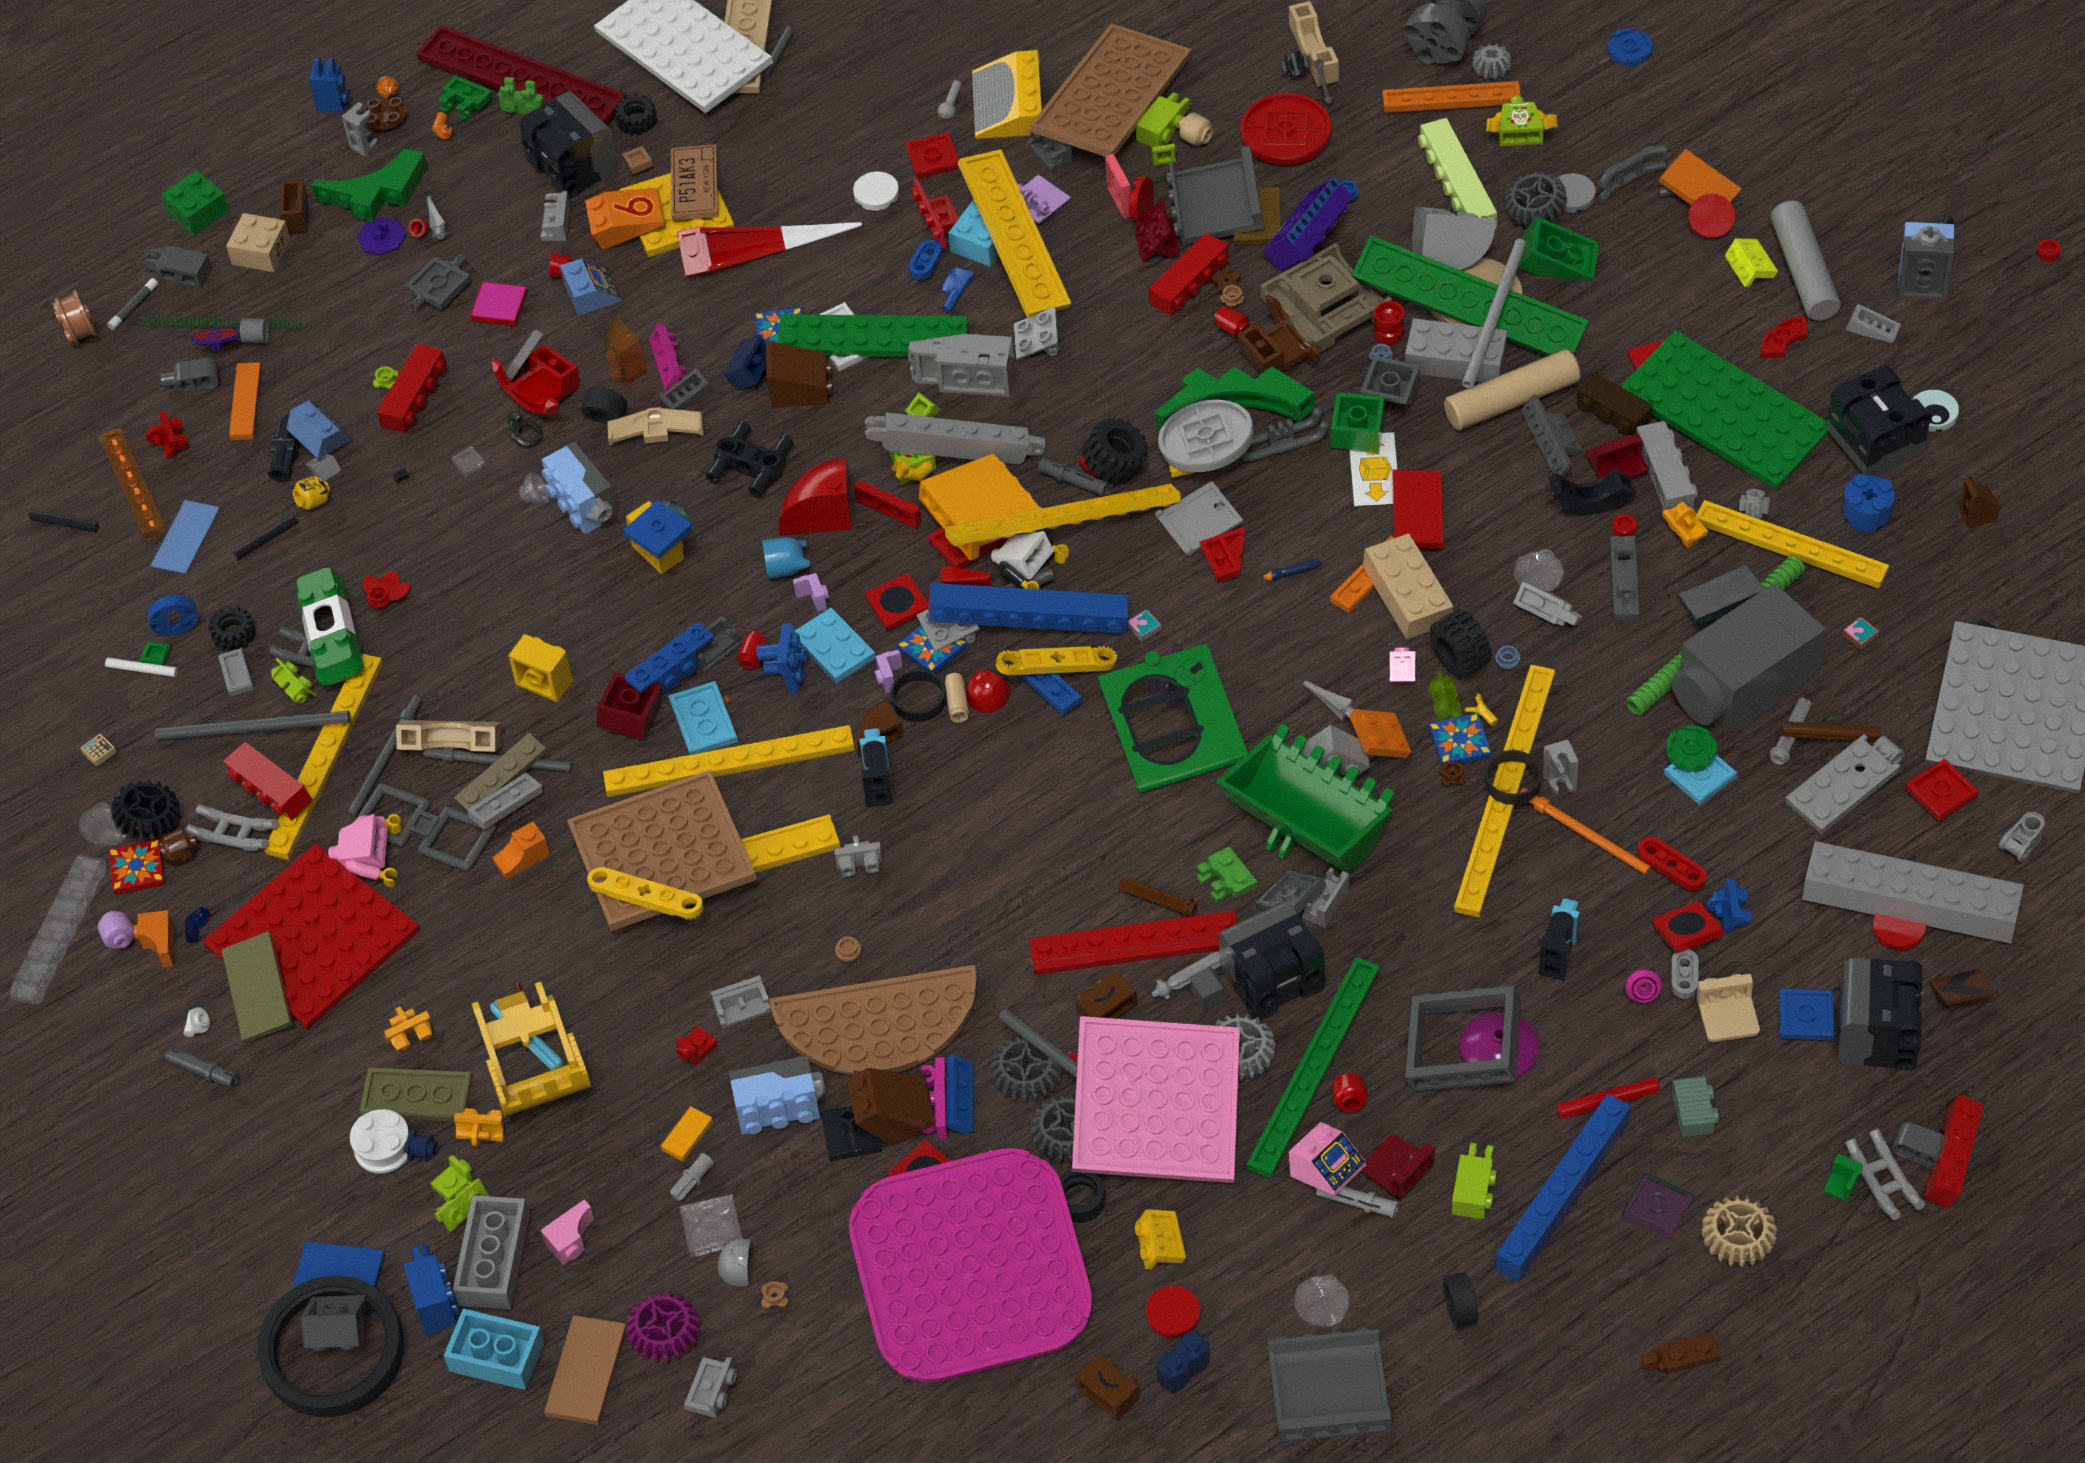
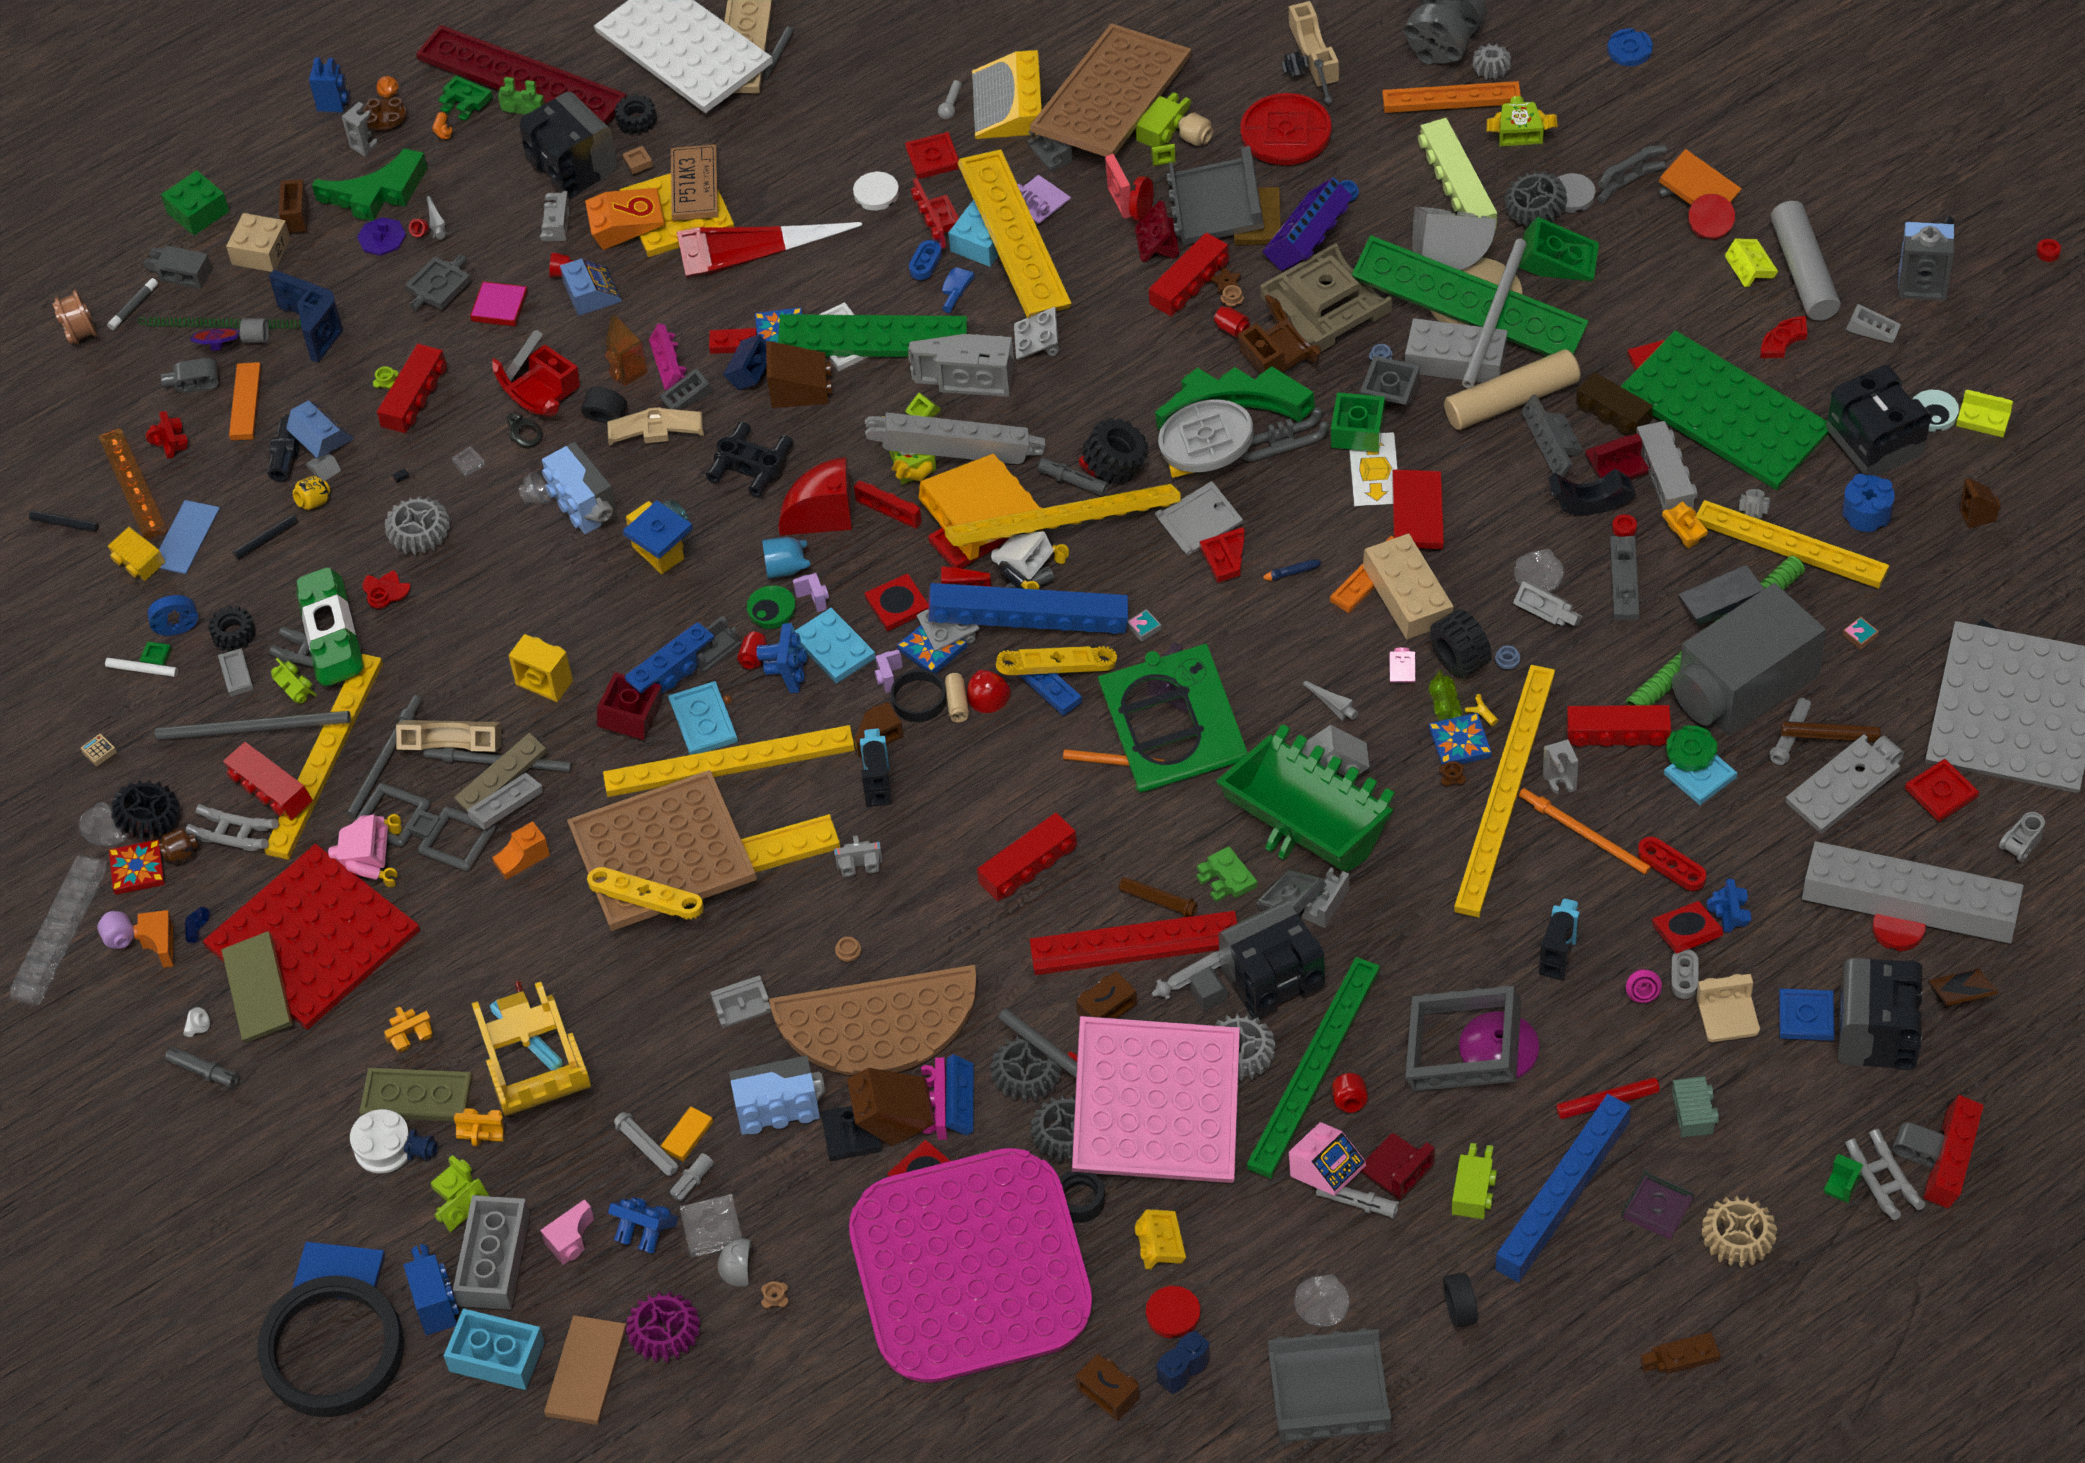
(136, 554): none -> yellow brick
(316, 311): none -> dark blue bracket
(334, 1322): dark grey slope -> none
(417, 525): none -> light grey gear
(626, 1124): none -> light grey axle
(637, 1211): none -> blue plate
(695, 1045): red bracket -> none
(710, 1387): light grey bracket -> none
(728, 339): none -> red plate
(771, 606): none -> green tile
(1027, 857): none -> red brick
(1097, 757): none -> orange bar
(1380, 733): orange plate -> none
(1389, 323): red wheel -> none
(1518, 756): black tyre -> none
(1618, 725): none -> red brick
(1984, 413): none -> neon yellow bracket

